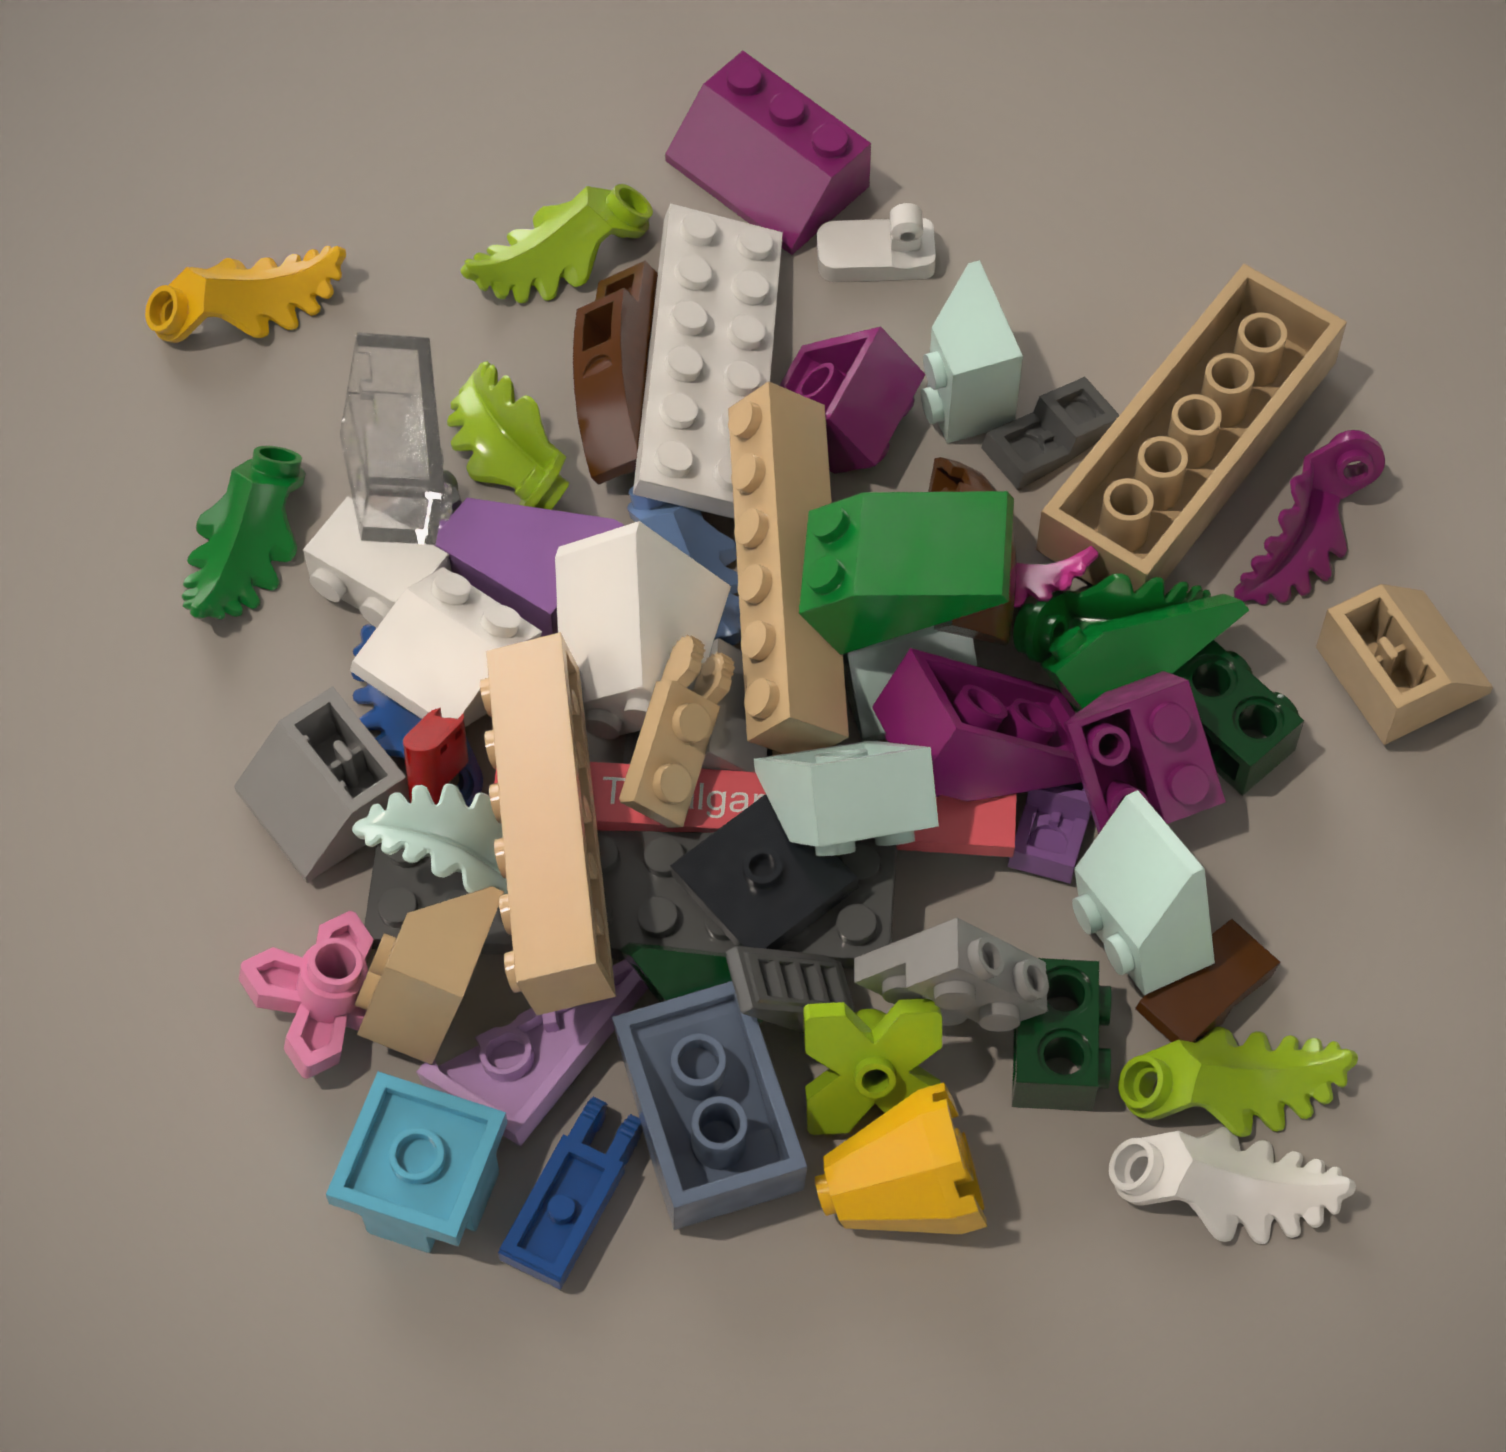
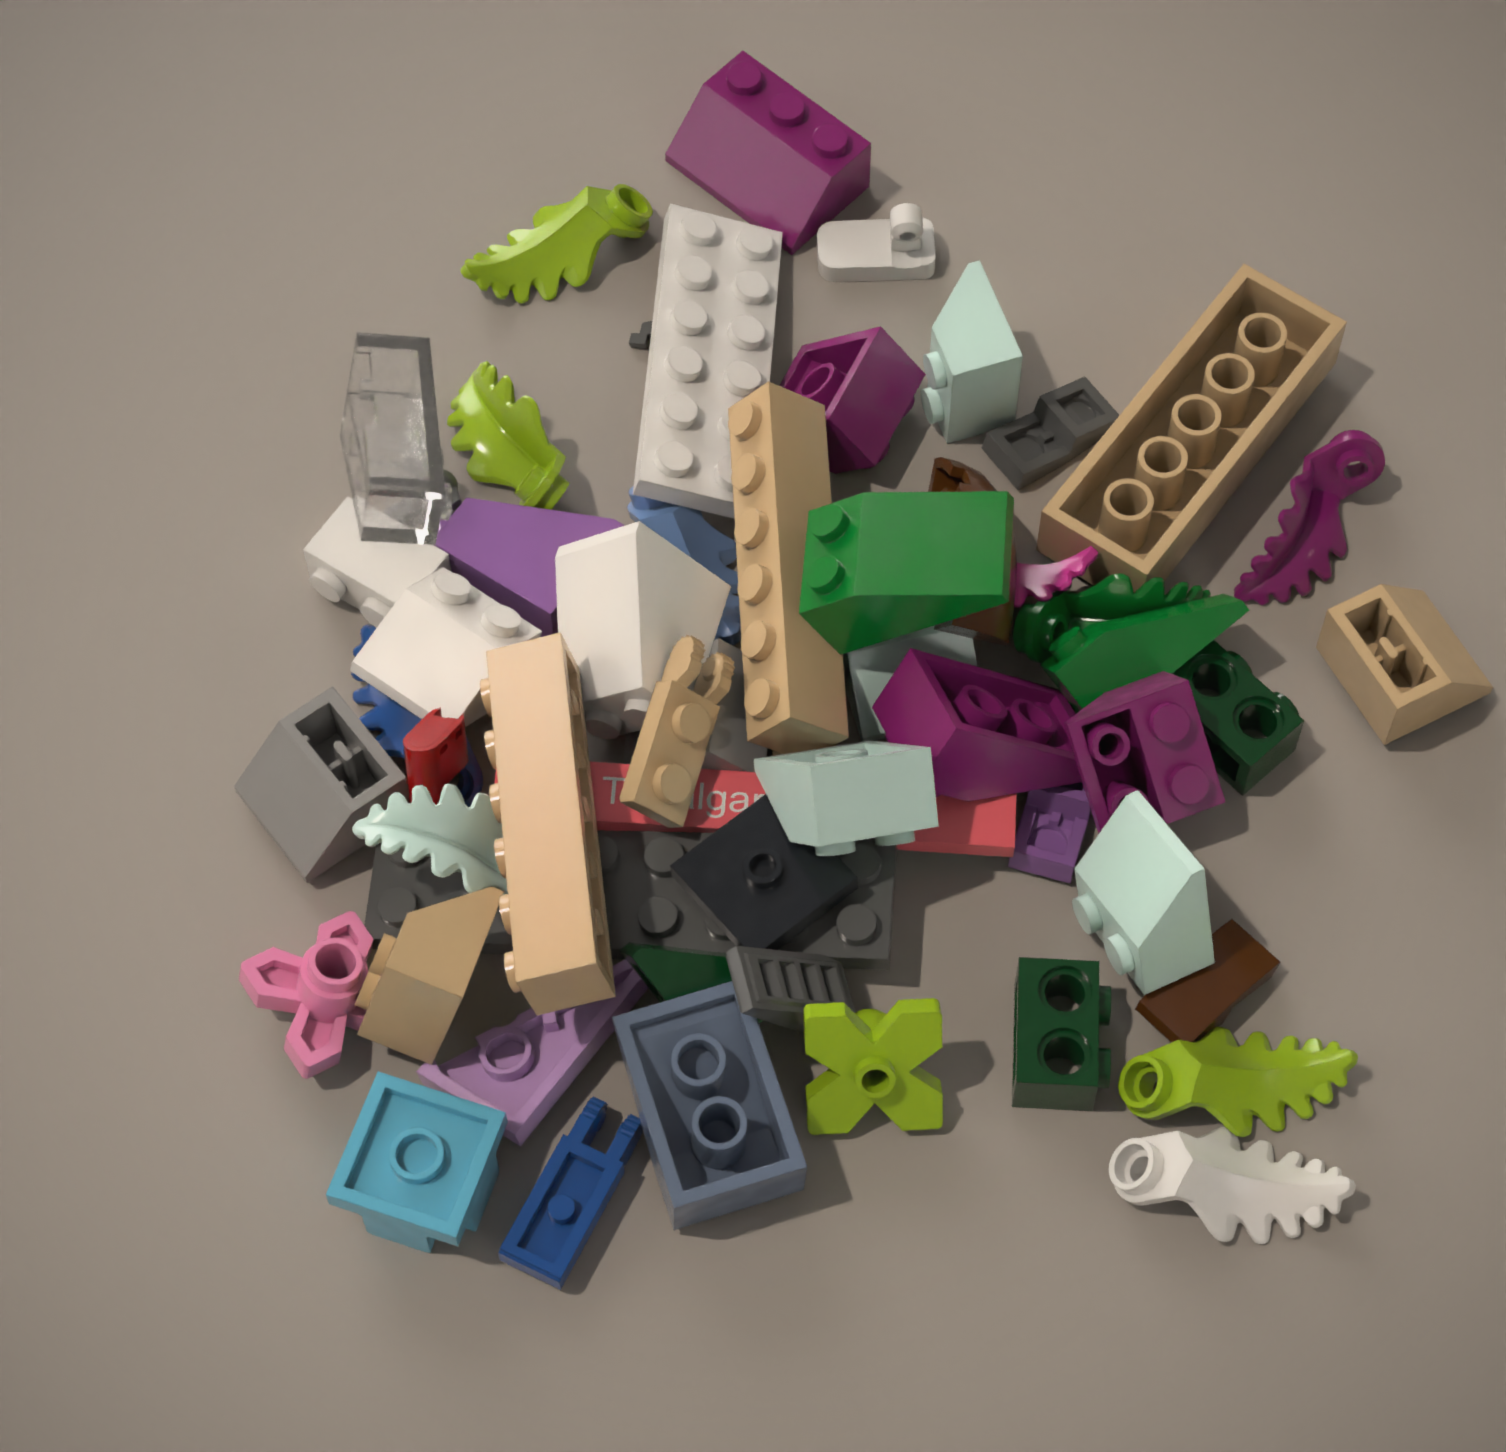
(244, 295): yellow plant -> none
(244, 536): green plant -> none
(612, 369): reddish brown slope -> none
(905, 1171): yellow cone -> none
(962, 973): light grey plate -> none

